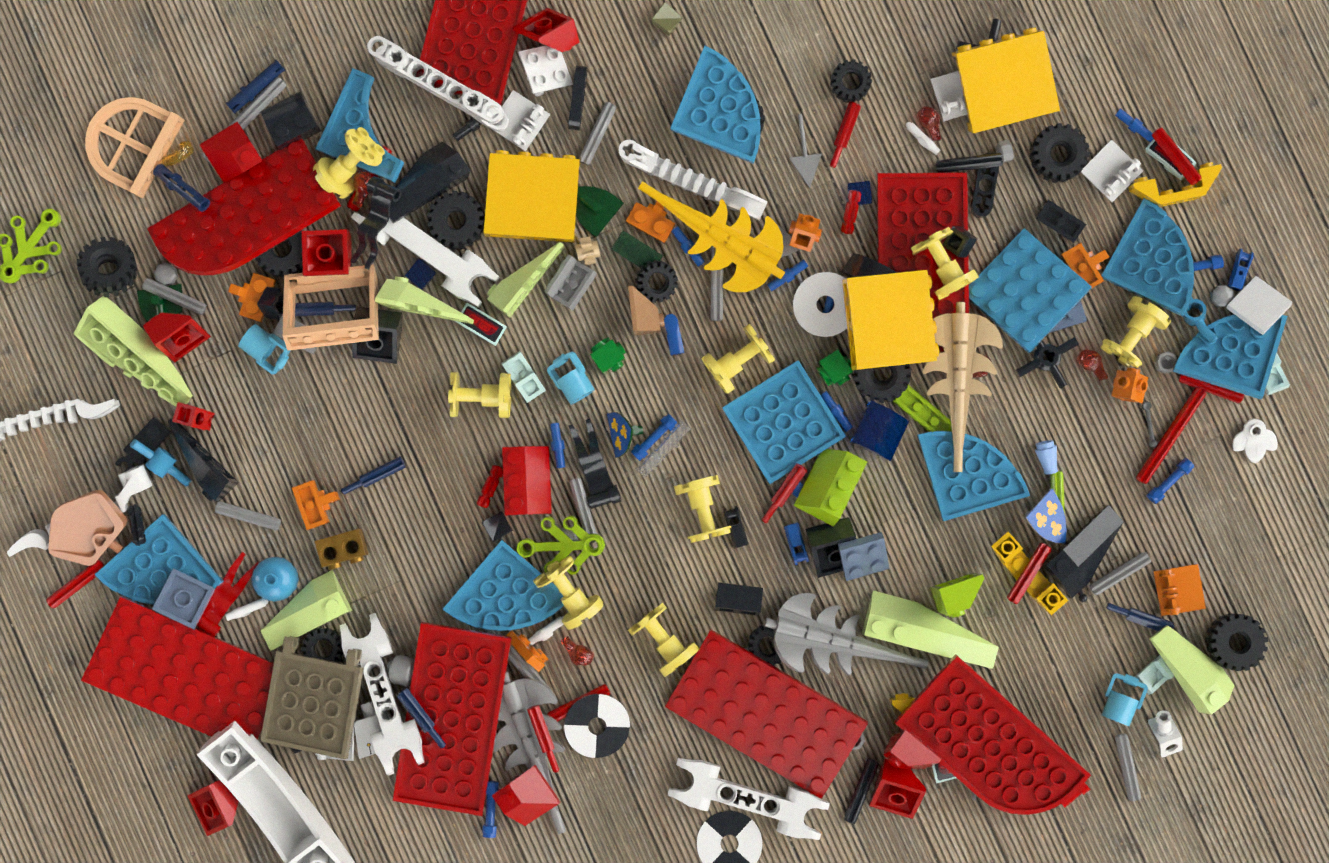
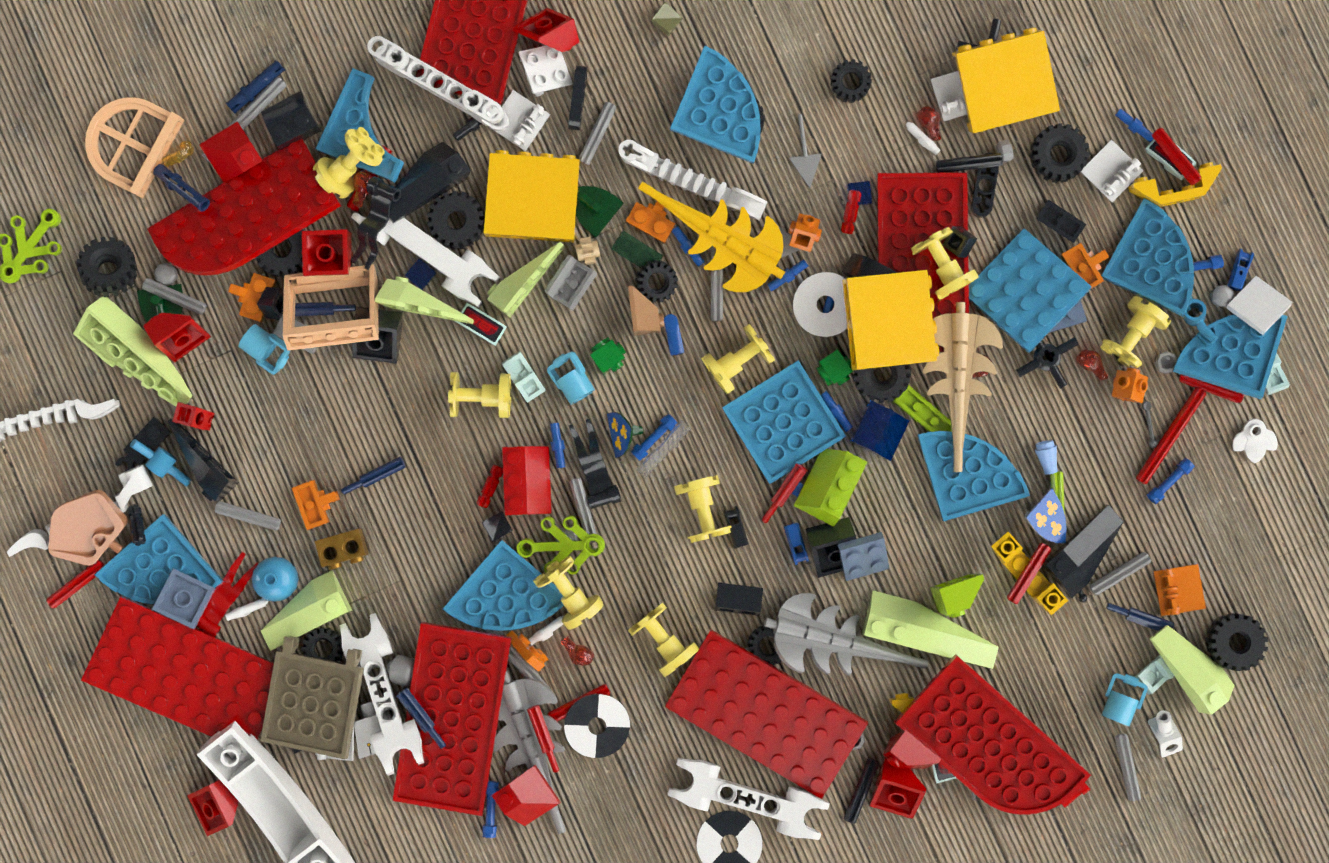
(845, 131): red axle -> none

